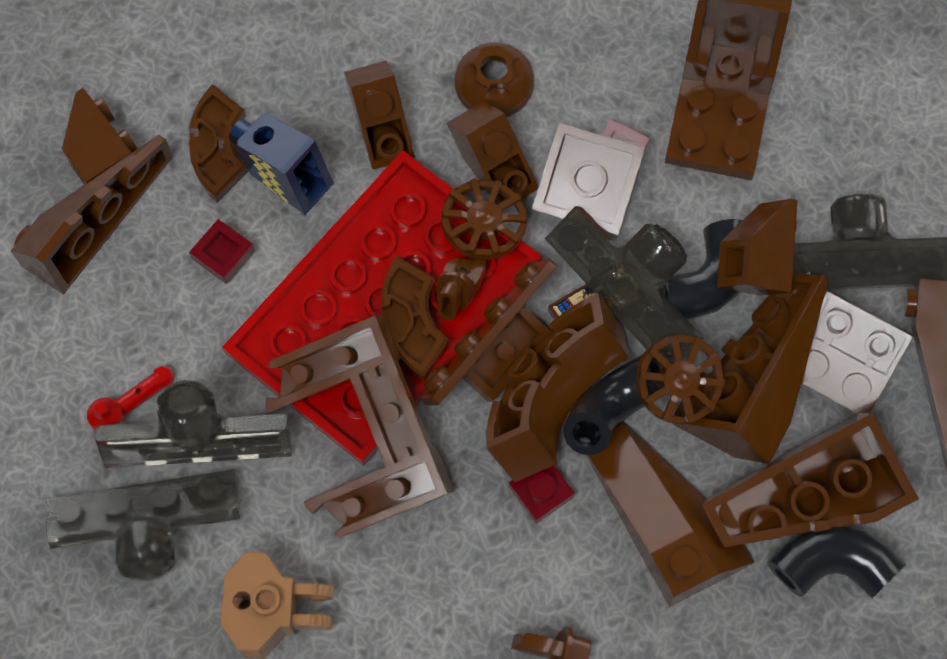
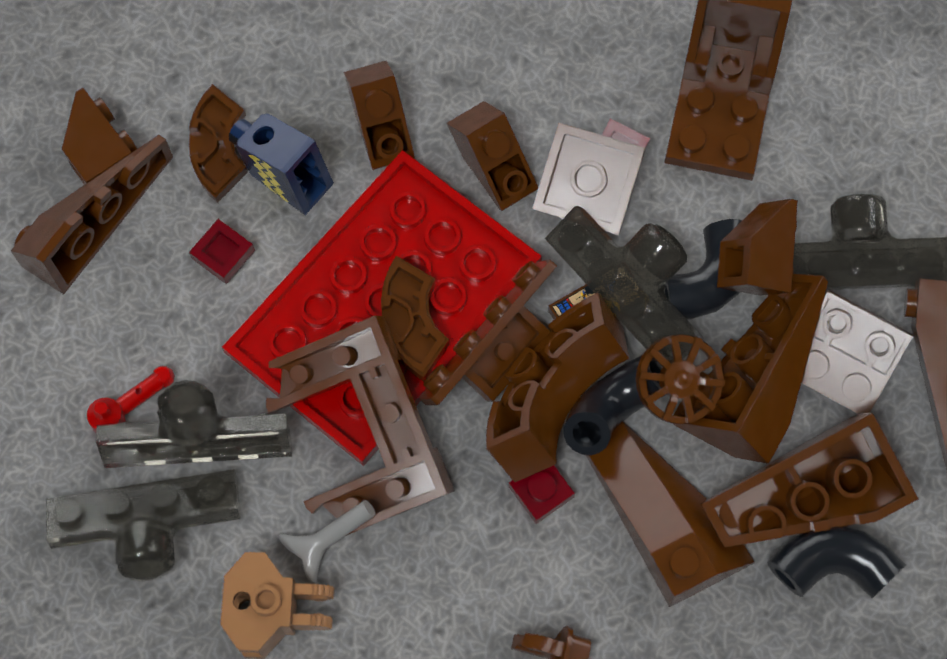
(312, 547): none -> light grey piece
(458, 285): reddish brown piece -> none
(484, 219): reddish brown wheel -> none
(507, 93): reddish brown piece -> none

